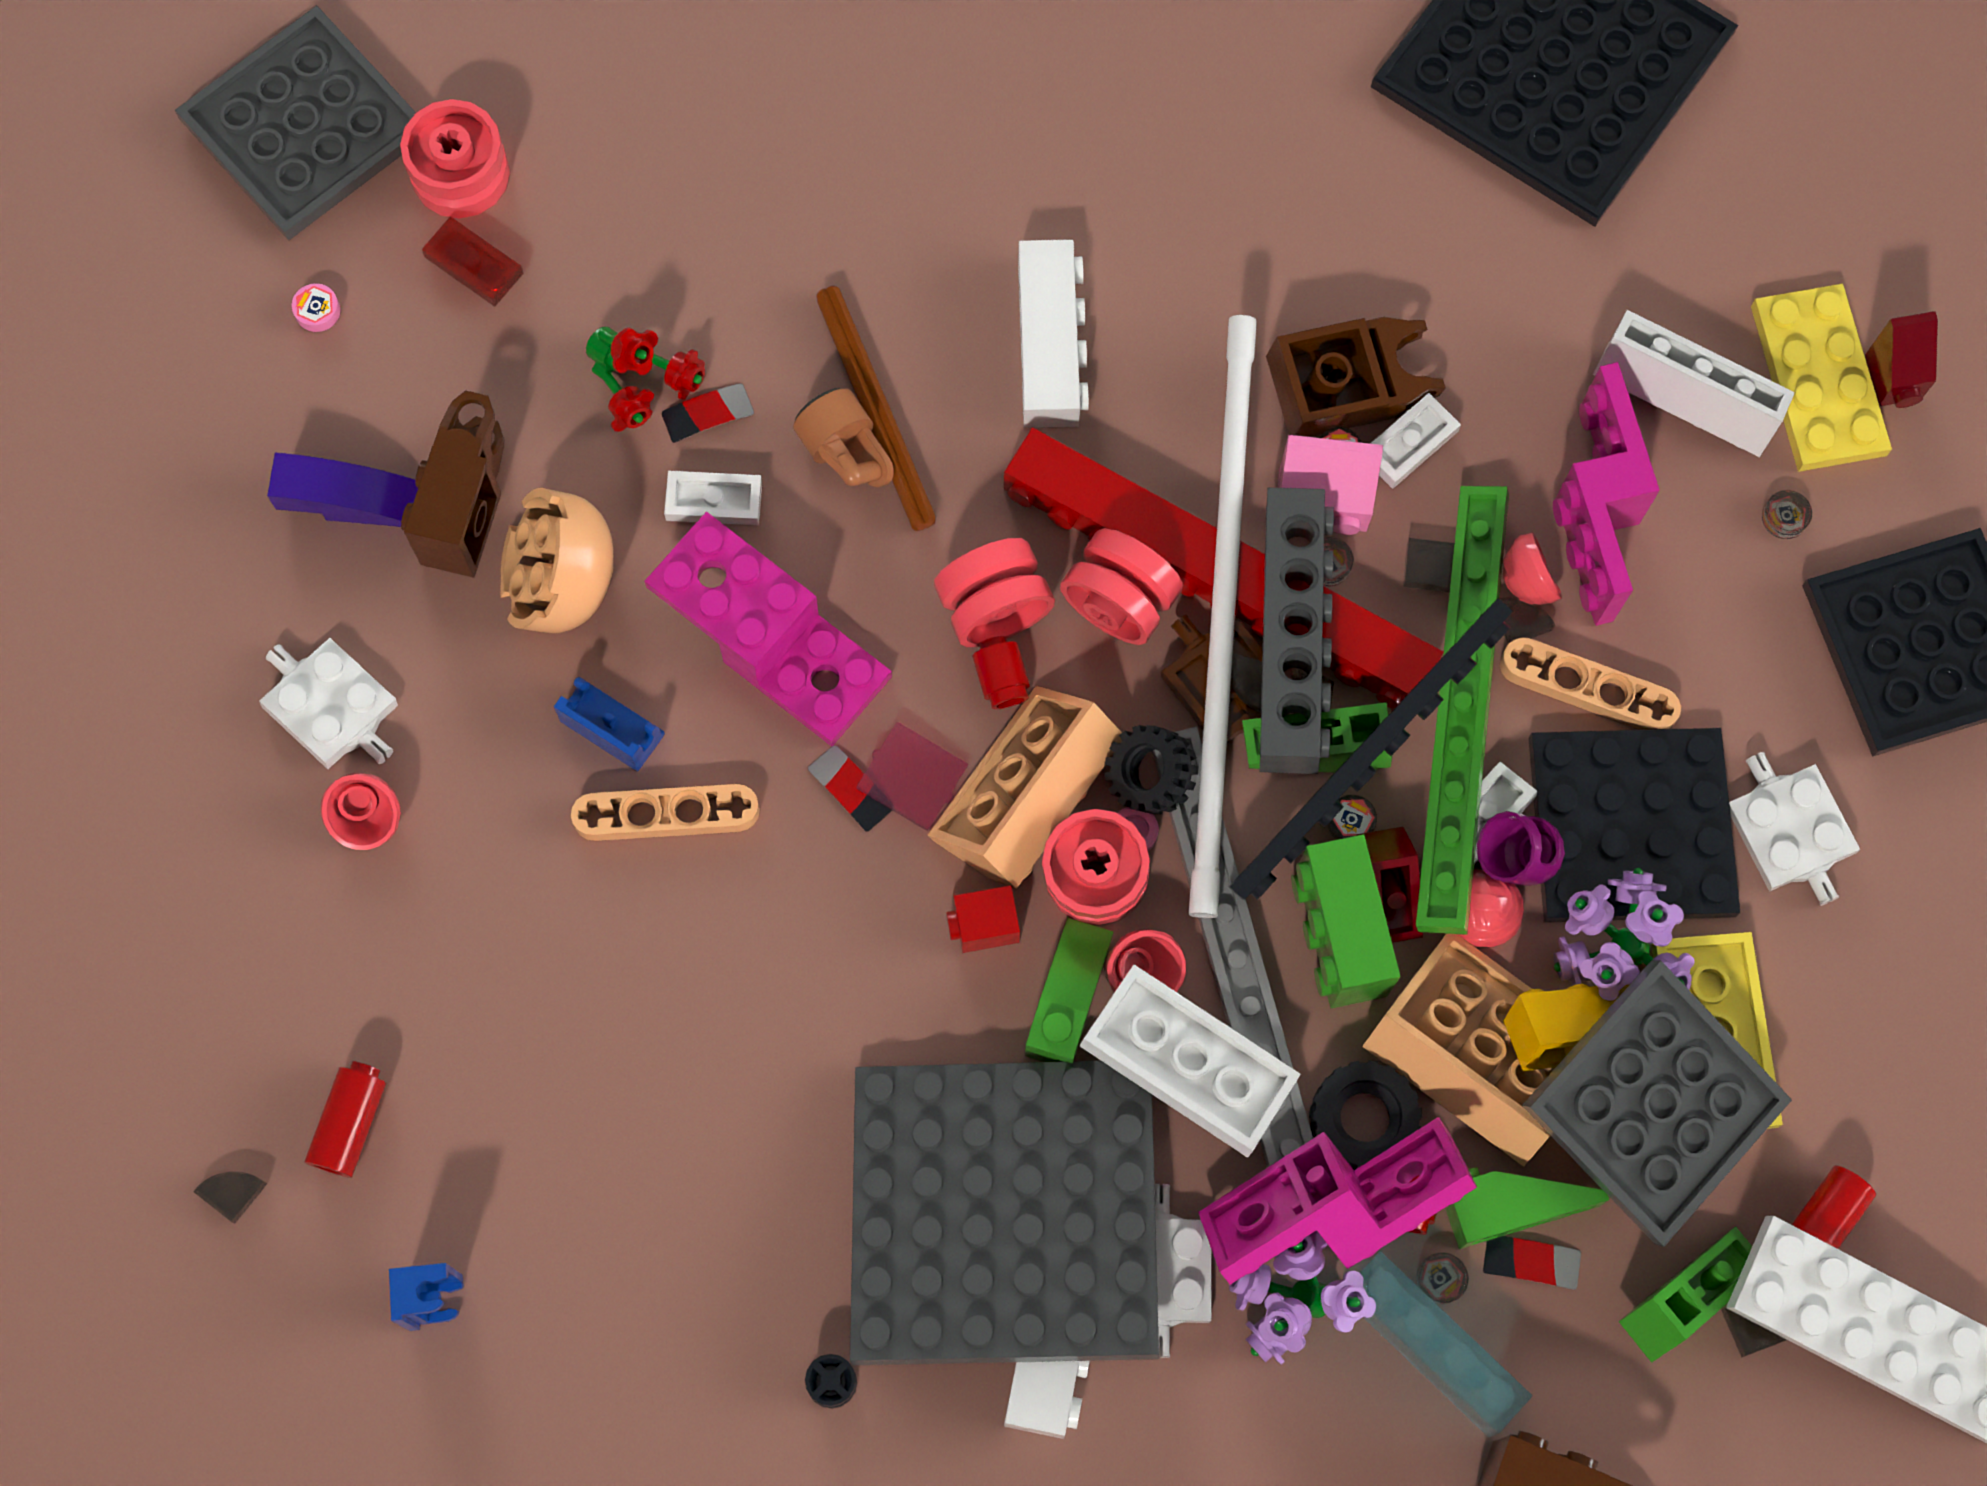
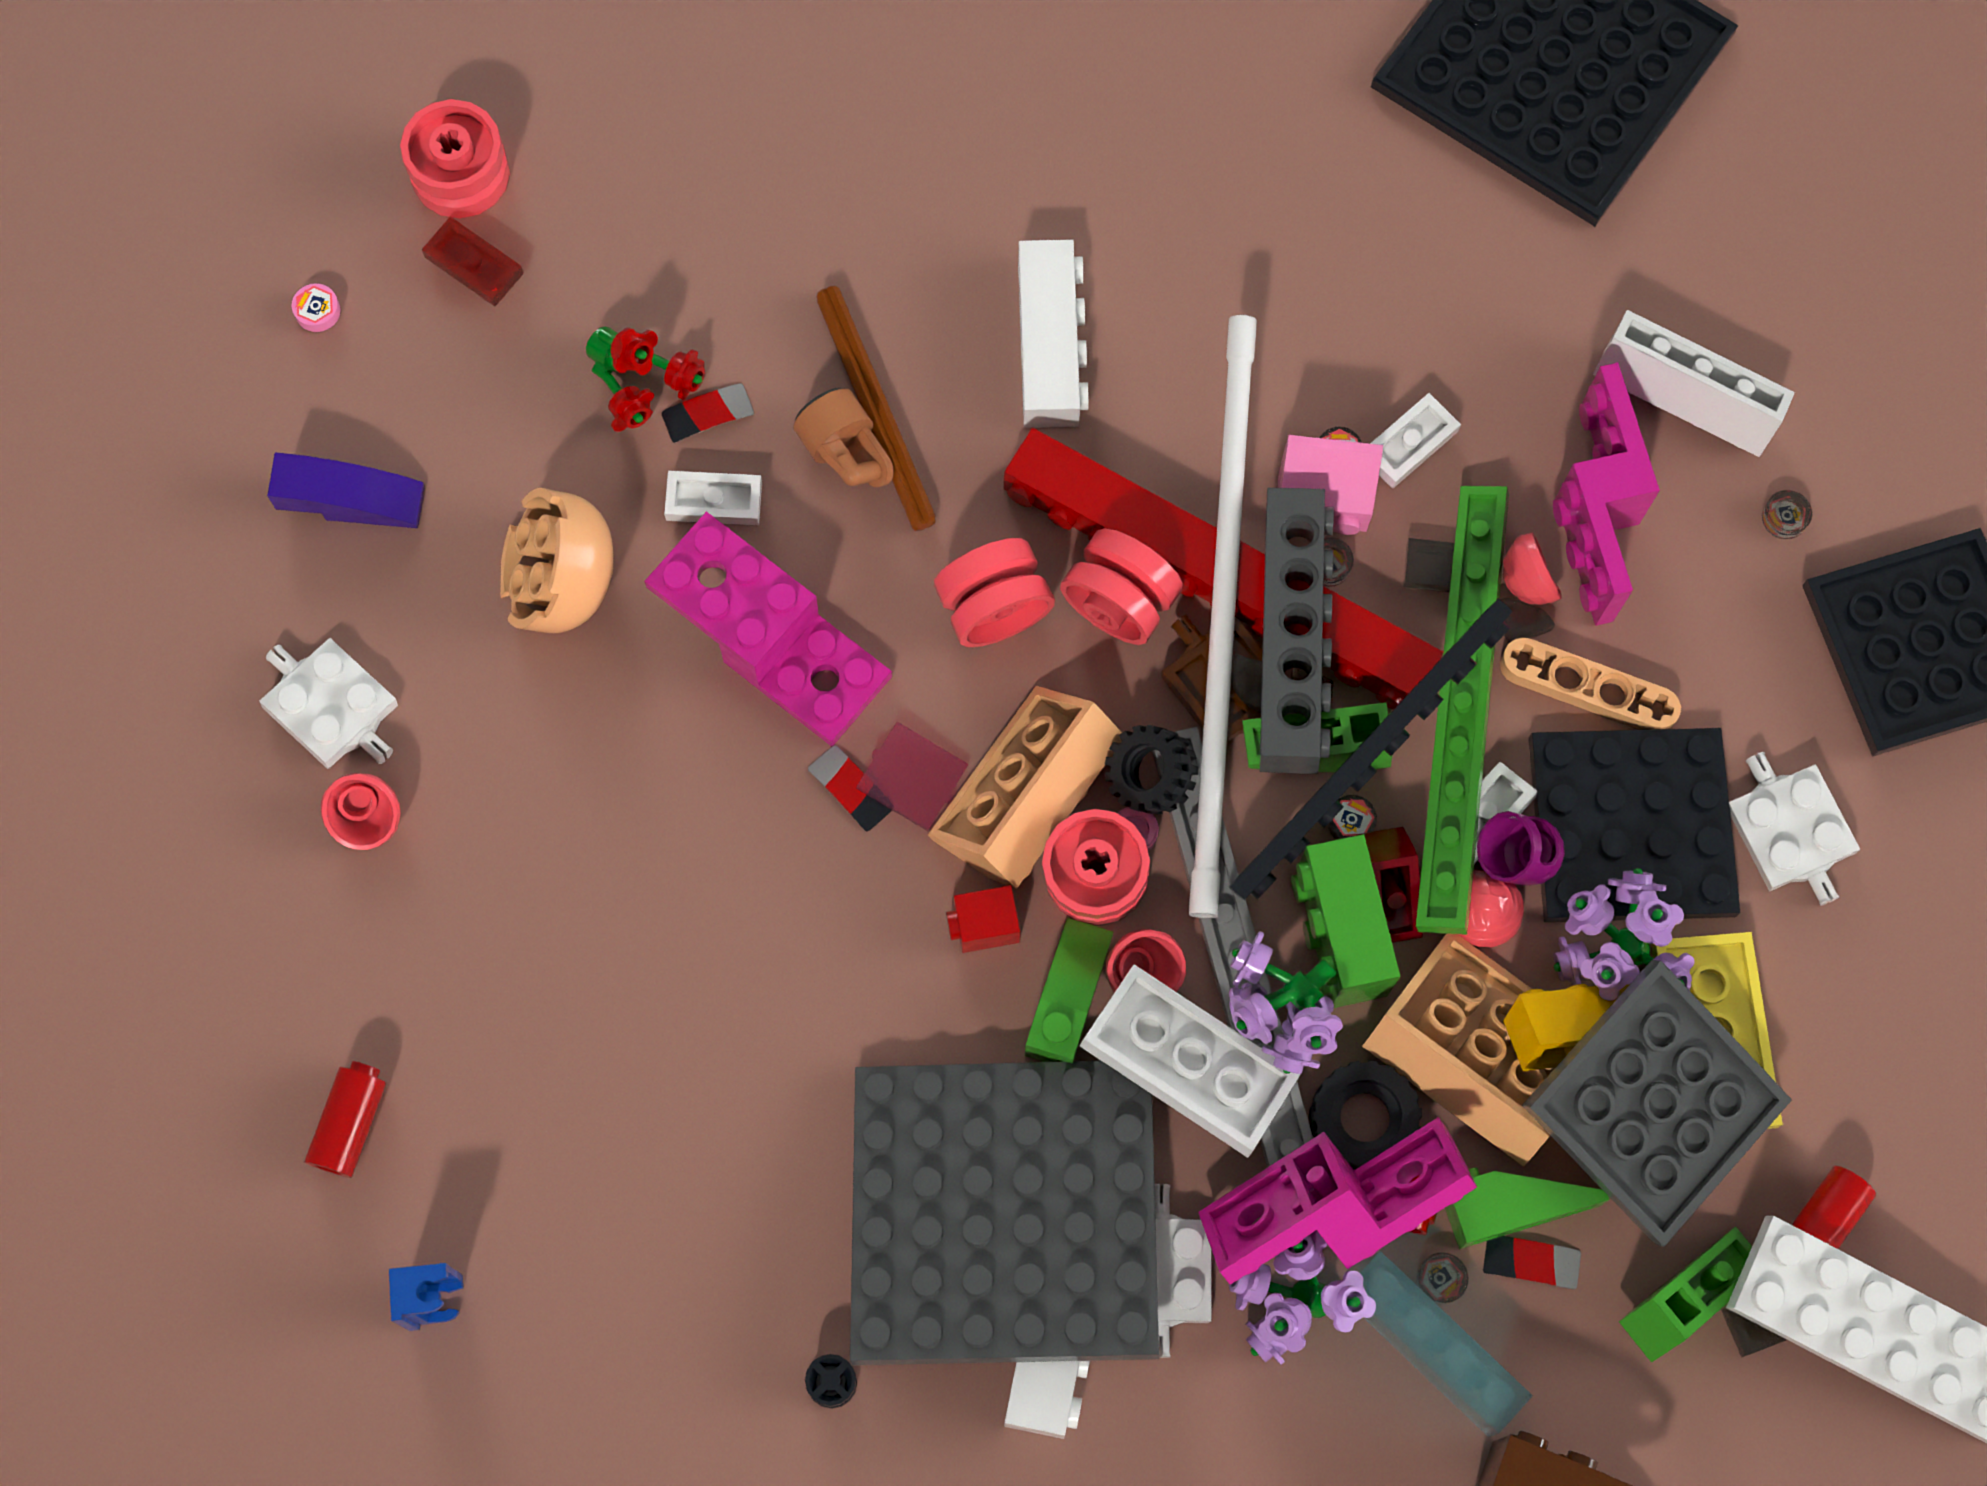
(230, 1193): clear smoke tile -> none
(300, 122): dark grey plate -> none
(456, 491): reddish brown brick -> none
(609, 724): blue hinge -> none
(665, 819): light nougat beam -> none
(1001, 672): red brick -> none
(1309, 1021): none -> lavender plant
(1363, 371): reddish brown brick -> none
(1819, 356): light yellow plate -> none
(1904, 359): dark red slope -> none

